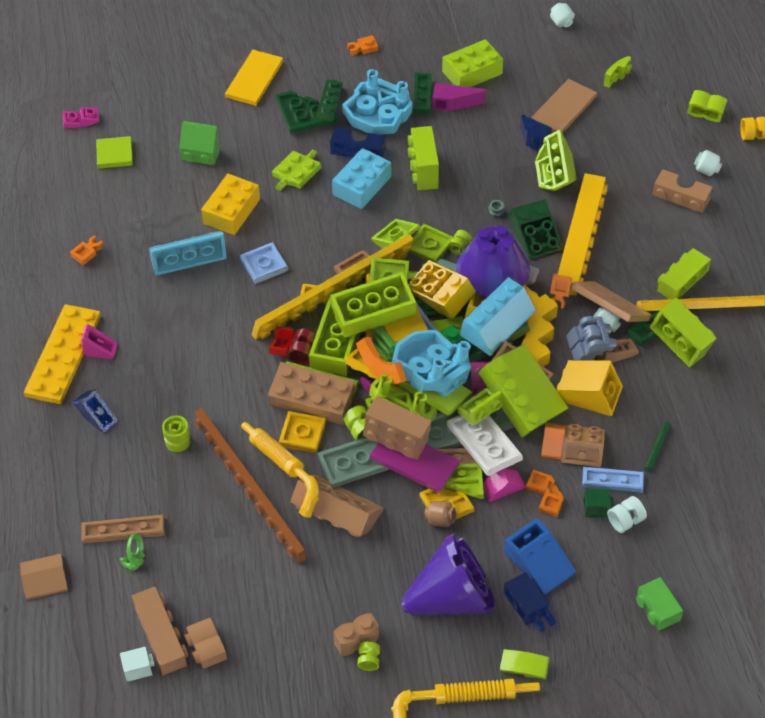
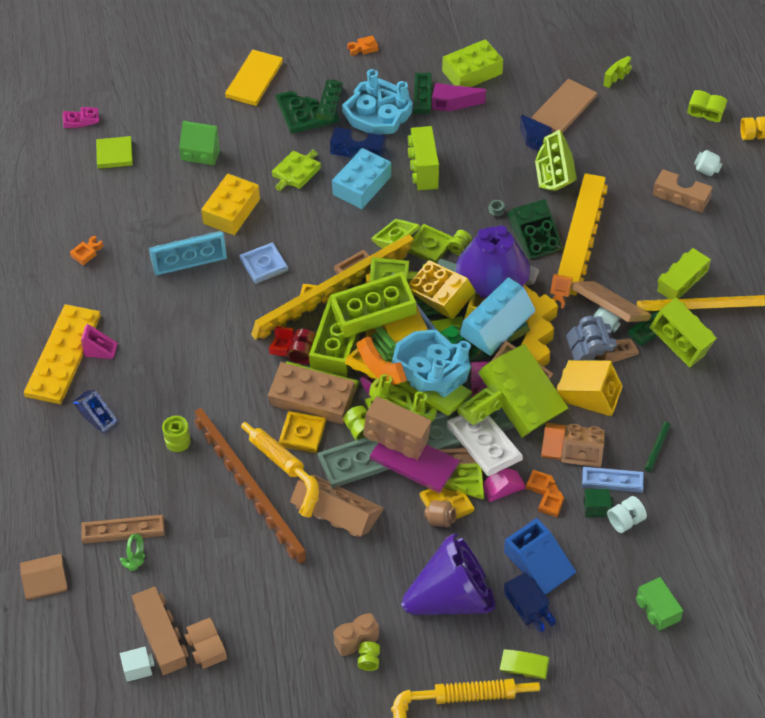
(562, 15): light aqua head -> none

